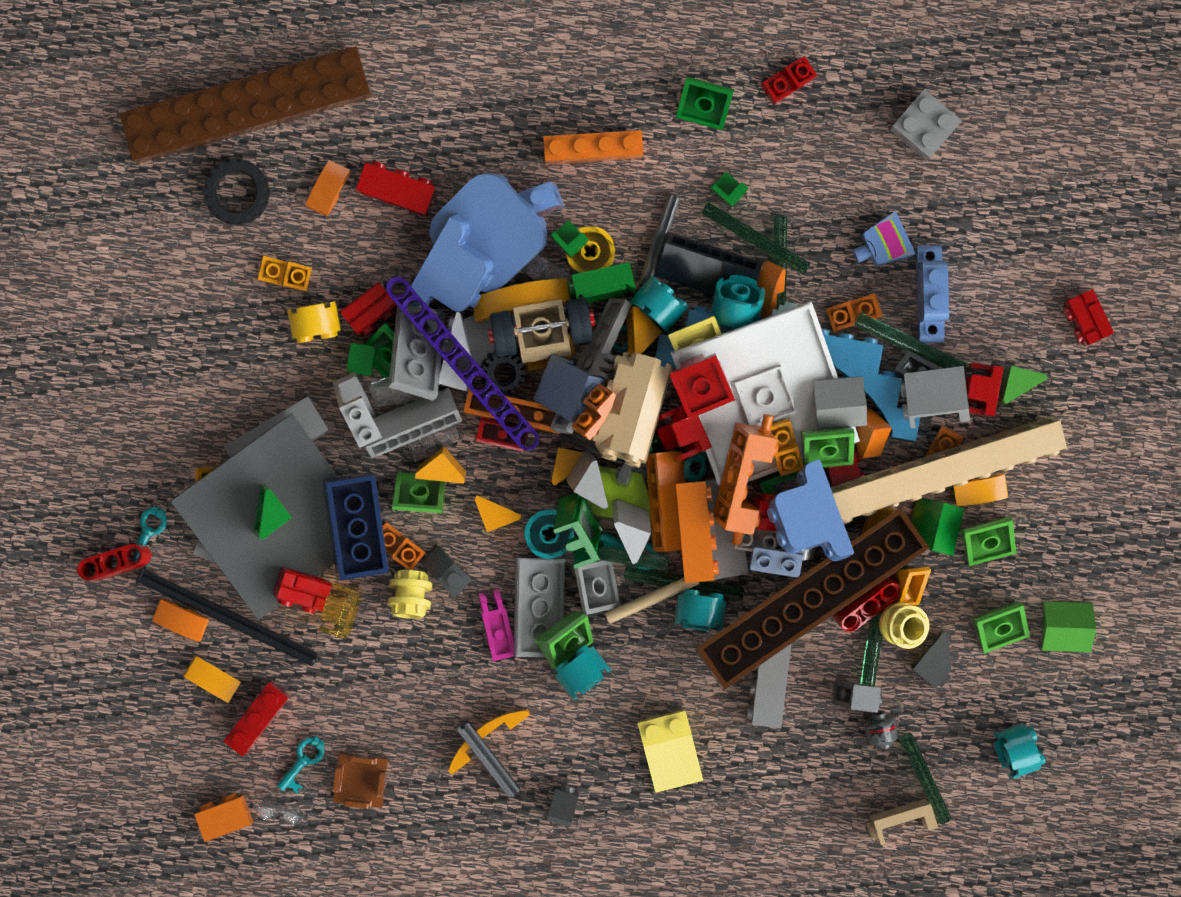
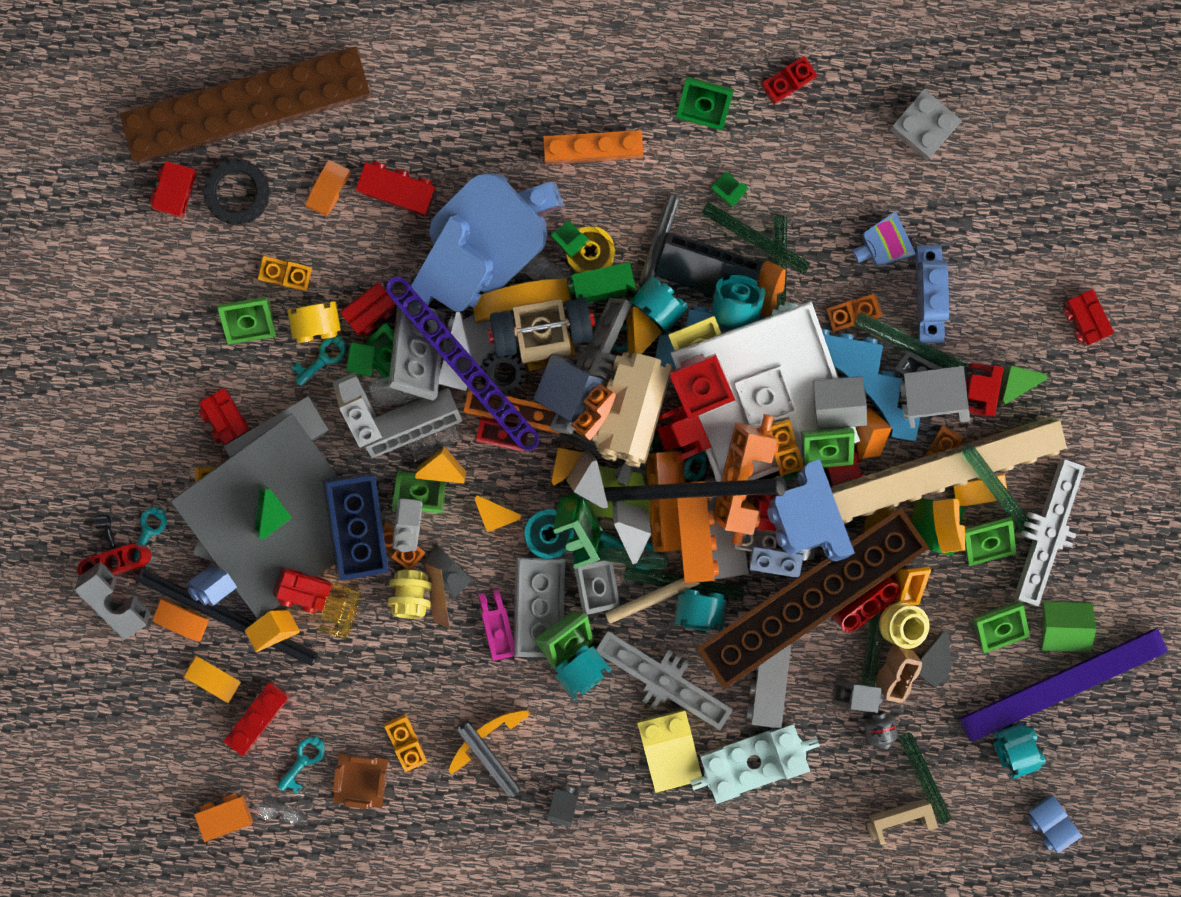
(104, 522): none -> black hand
(122, 616): none -> arch
(173, 189): none -> red brick
(211, 585): none -> medium blue brick
(223, 416): none -> red brick
(247, 320): none -> bright green slope
(271, 629): none -> light orange slope
(324, 358): none -> teal piece
(405, 743): none -> light orange slope
(407, 525): none -> light grey brick
(437, 596): none -> nougat sticker
(664, 680): none -> light grey hinge
(696, 490): none -> black axle
(780, 754): none -> light aqua brick
(898, 673): none -> medium nougat brick
(948, 530): none -> light orange slope
(995, 486): none -> clear green axle
(1049, 532): none -> hinge
(1054, 824): none -> medium blue brick
(1063, 684): none -> dark purple beam

